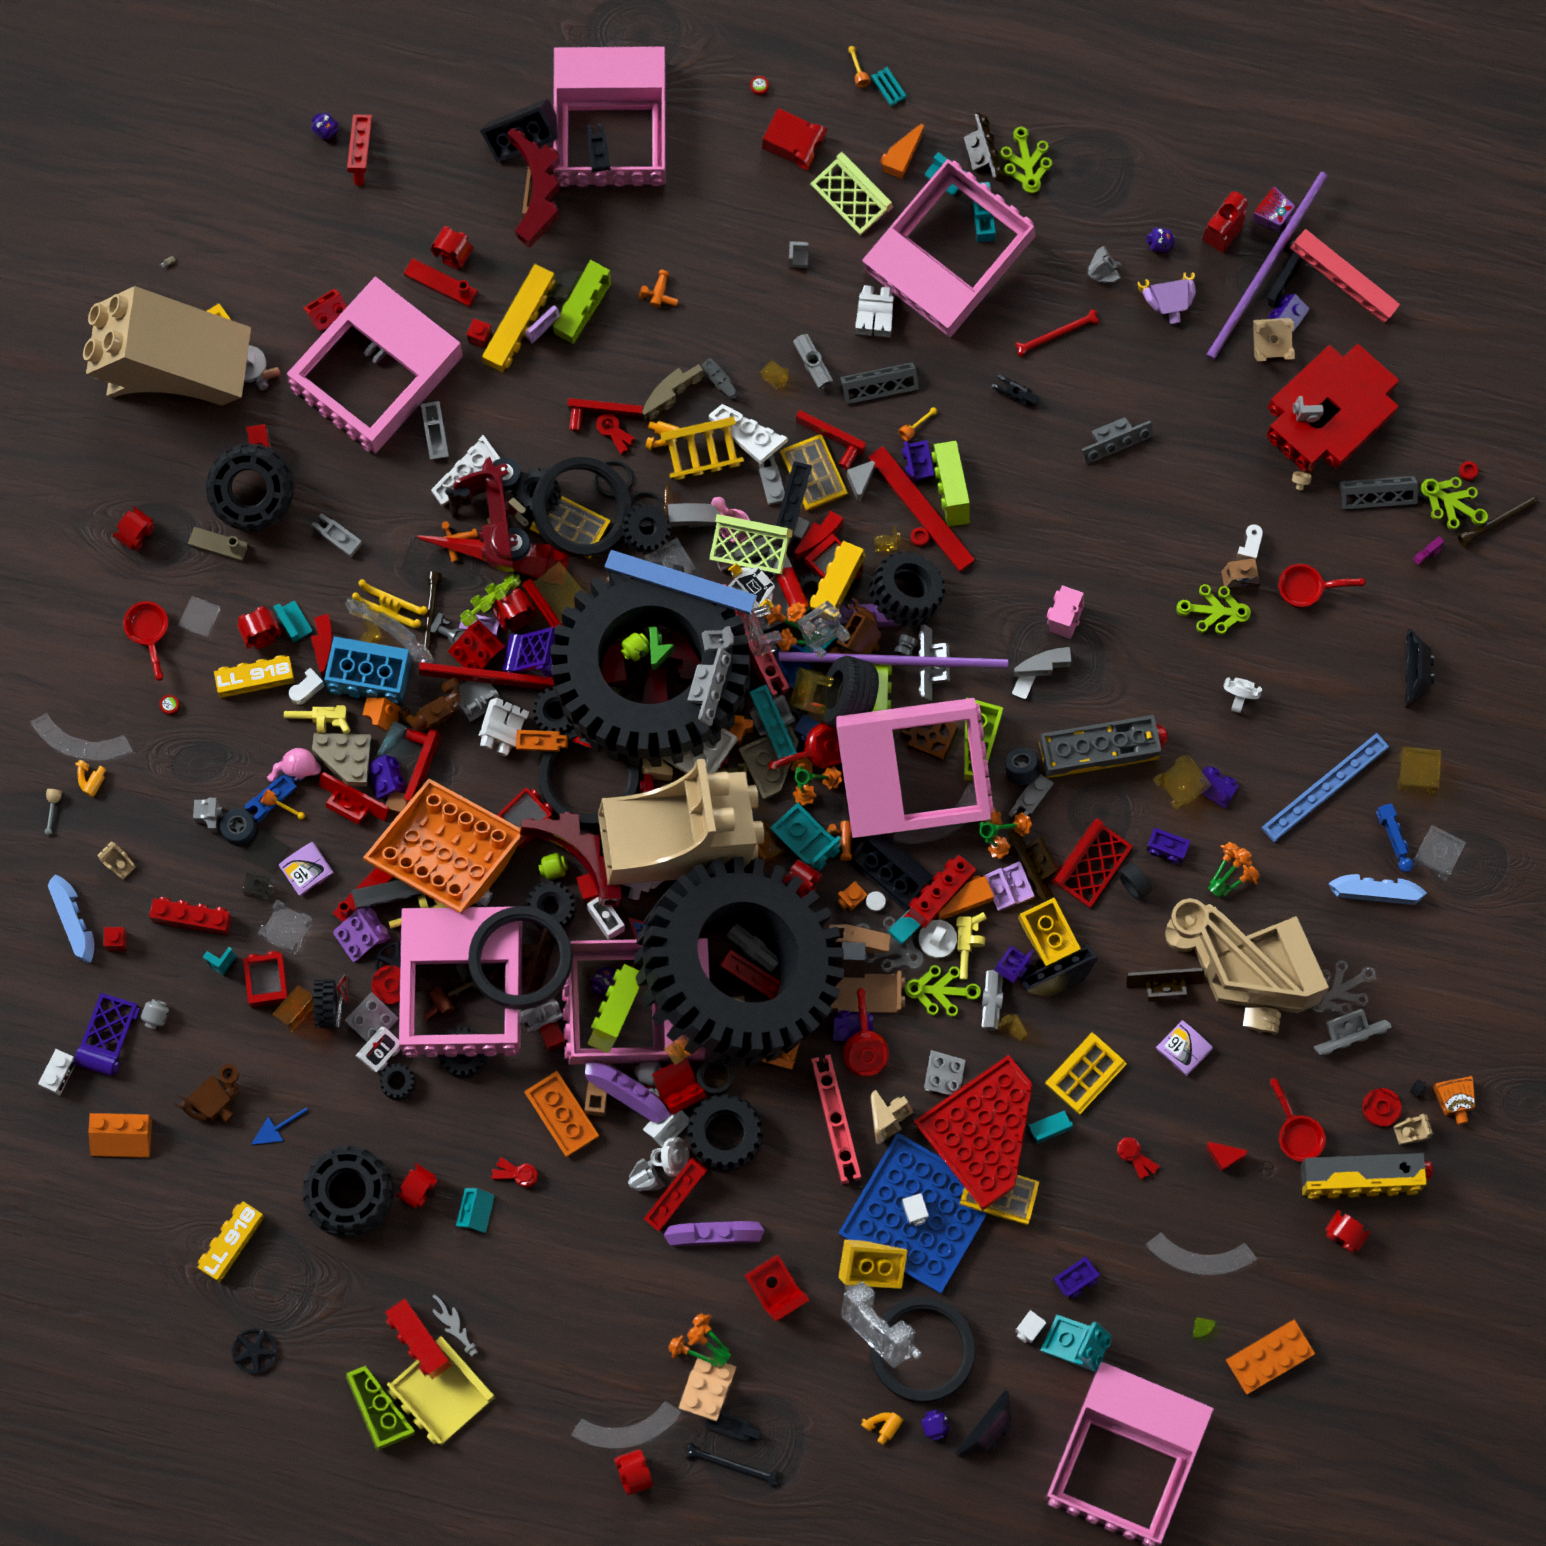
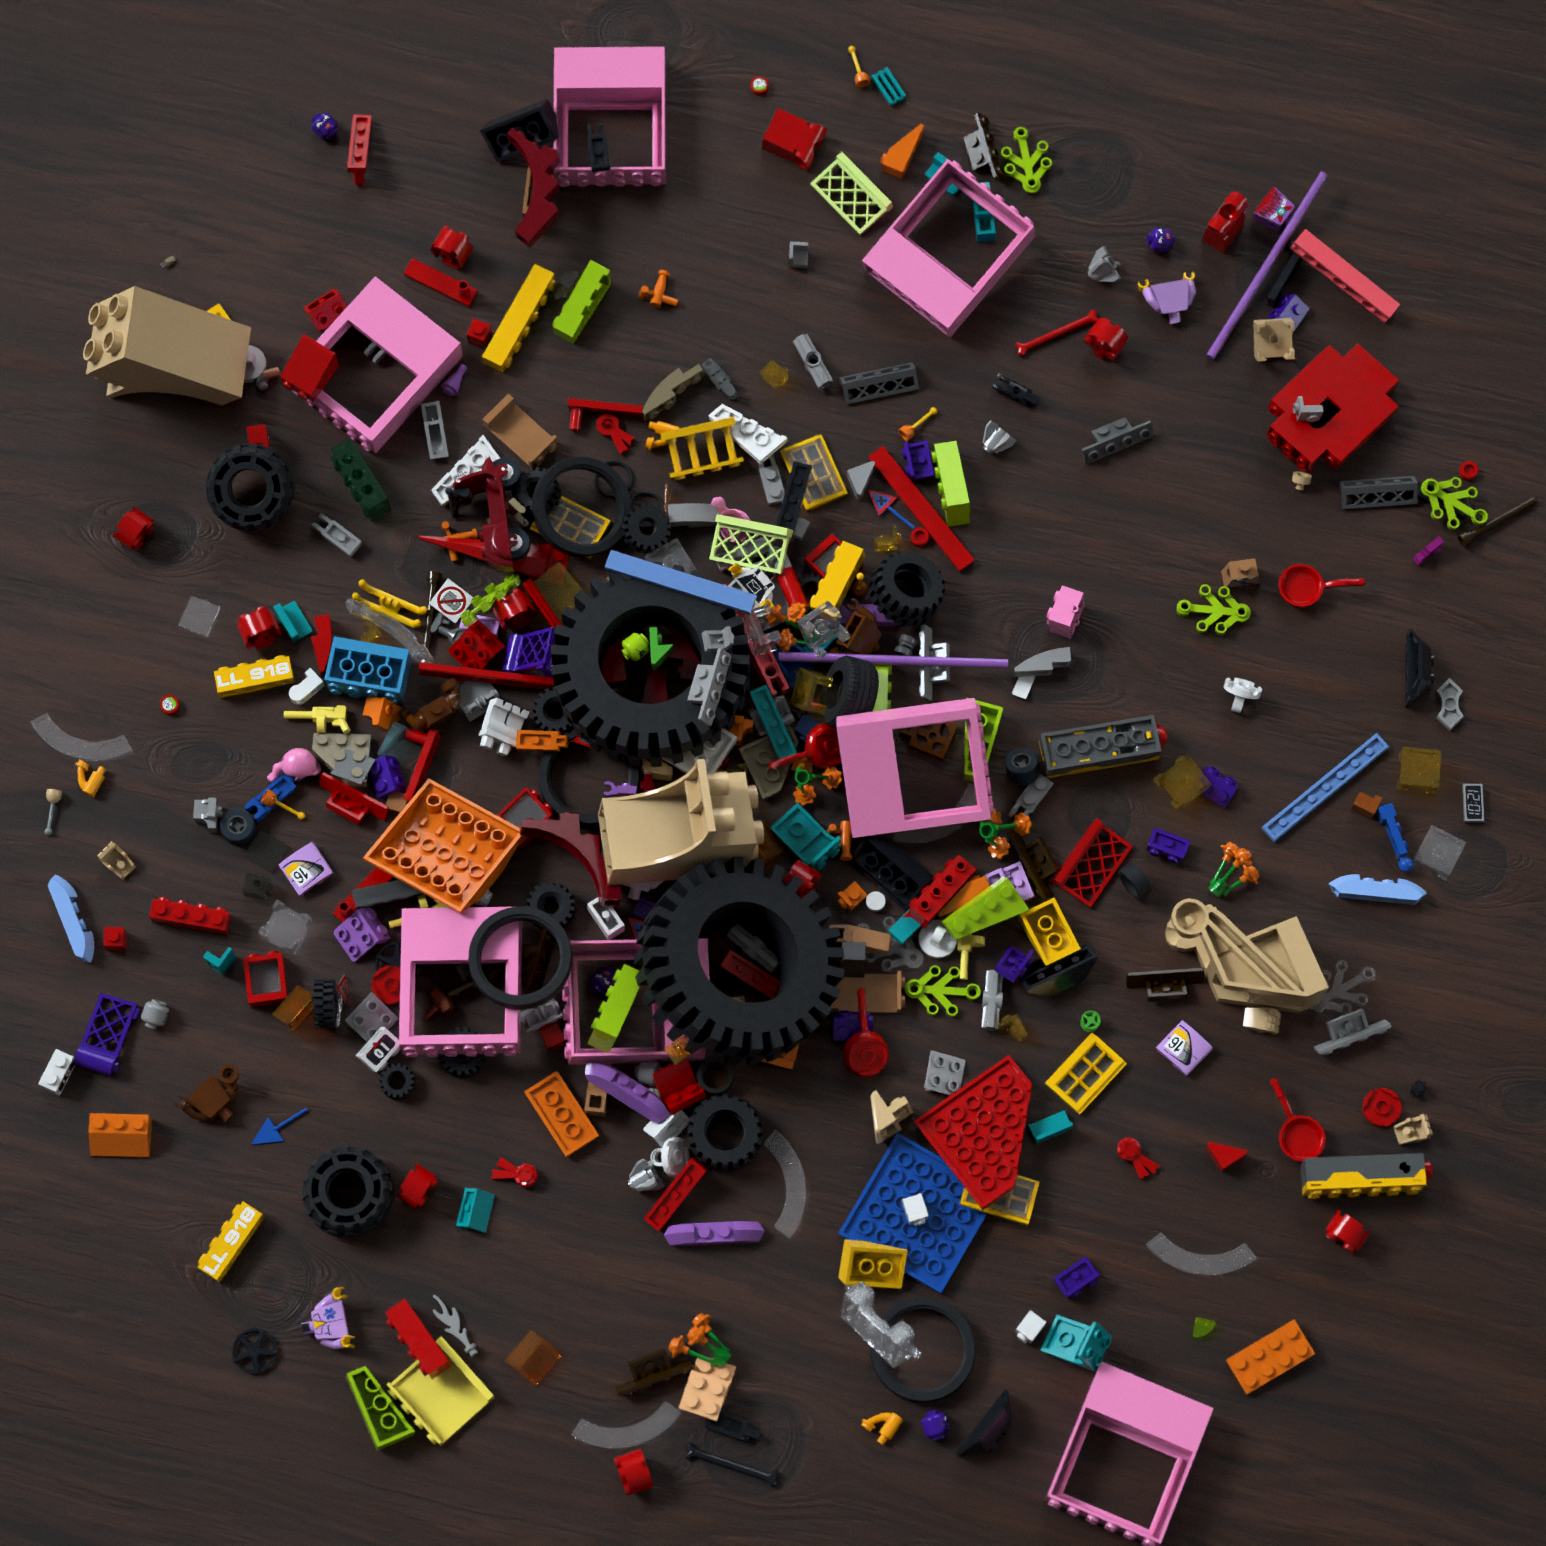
(146, 625): red piece -> none
(218, 544): dark tan piece -> none
(309, 369): none -> red slope
(330, 1322): none -> lavender torso
(344, 767): none -> sticker
(360, 480): none -> clear green brick
(451, 600): none -> sticker
(452, 384): none -> medium lavender cone
(519, 432): none -> medium nougat panel
(533, 1357): none -> clear orange slope
(542, 324): lavender slope -> none
(553, 866): lime head -> none
(587, 888): red brick -> none
(620, 791): none -> medium lavender plate
(643, 908): none -> dark purple tile
(652, 1369): none -> dark brown bracket
(783, 1296): red bracket -> none
(794, 1183): none -> clear tile
(818, 534): red slope -> none
(833, 1105): coral piece -> none
(852, 443): red piece -> none
(859, 585): none -> orange hinge
(874, 306): white hips -> none
(883, 502): none -> piece
(989, 907): none -> lime wedge
(996, 438): none -> light grey brick
(1092, 1018): none -> bright green wheel
(1106, 339): none -> red brick
(1252, 538): white leg -> none
(1366, 805): none -> dark orange panel
(1450, 713): none -> light grey tile
(1456, 1097): orange torso -> none
(1473, 803): none -> tile

